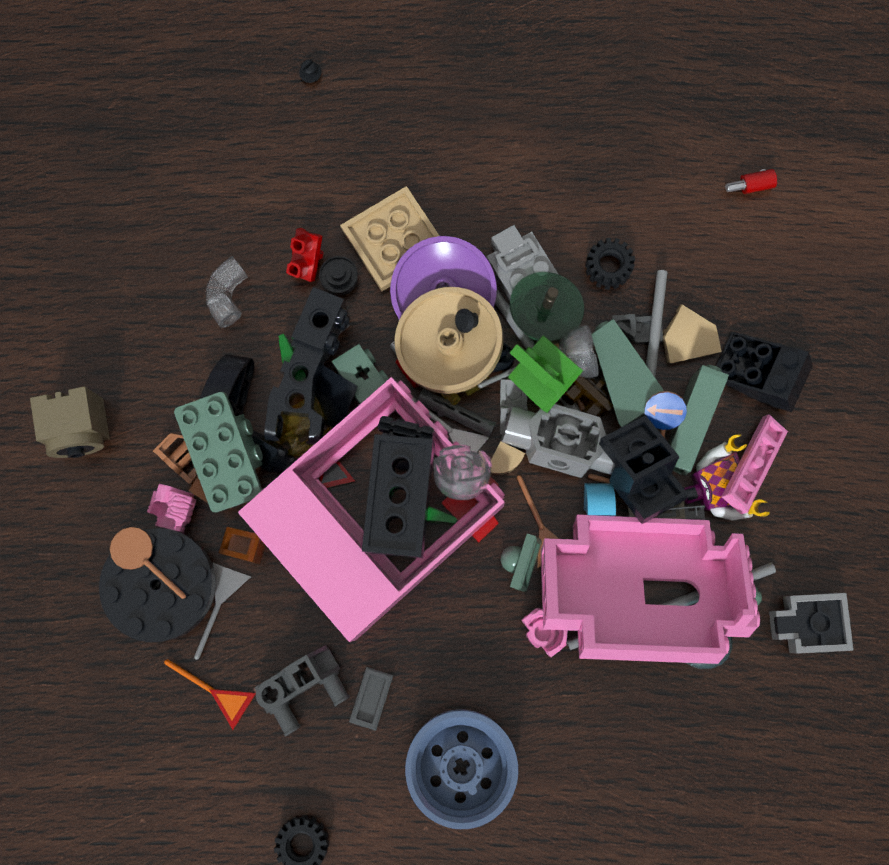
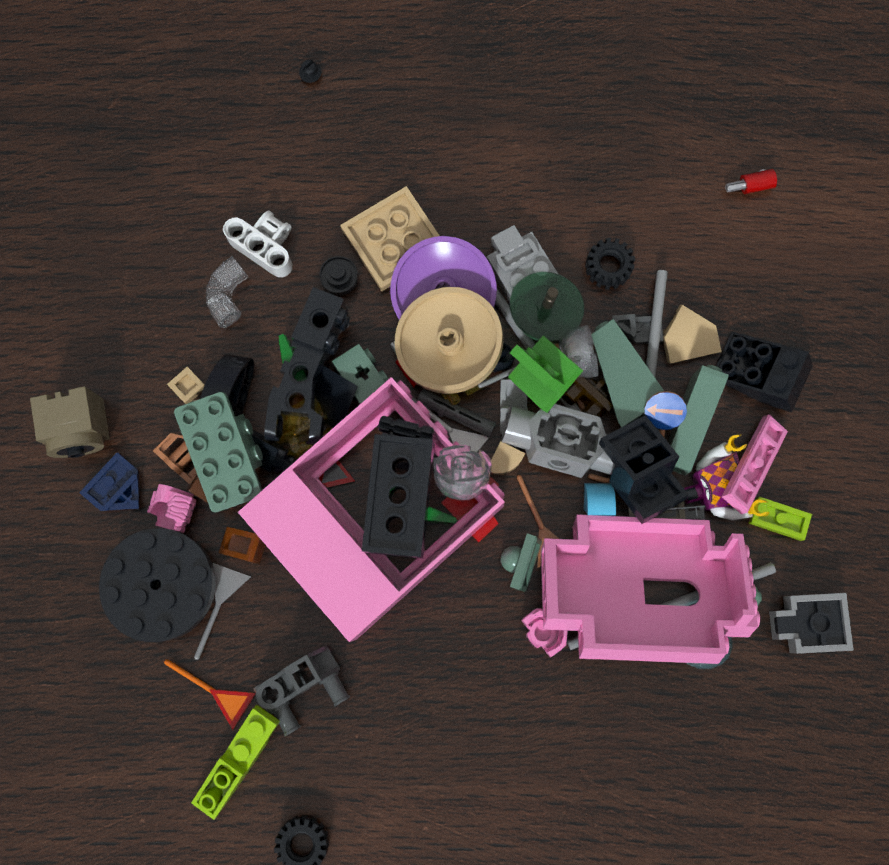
(114, 486): none -> dark blue slope
(132, 549): nougat piece -> none
(186, 385): none -> tan tile
(235, 762): none -> lime slope
(266, 231): none -> white piece
(305, 255): red hips -> none
(371, 698): dark grey tile -> none
(466, 320): black piece -> none
(480, 803): sand blue wheel -> none
(782, 519): none -> lime plate

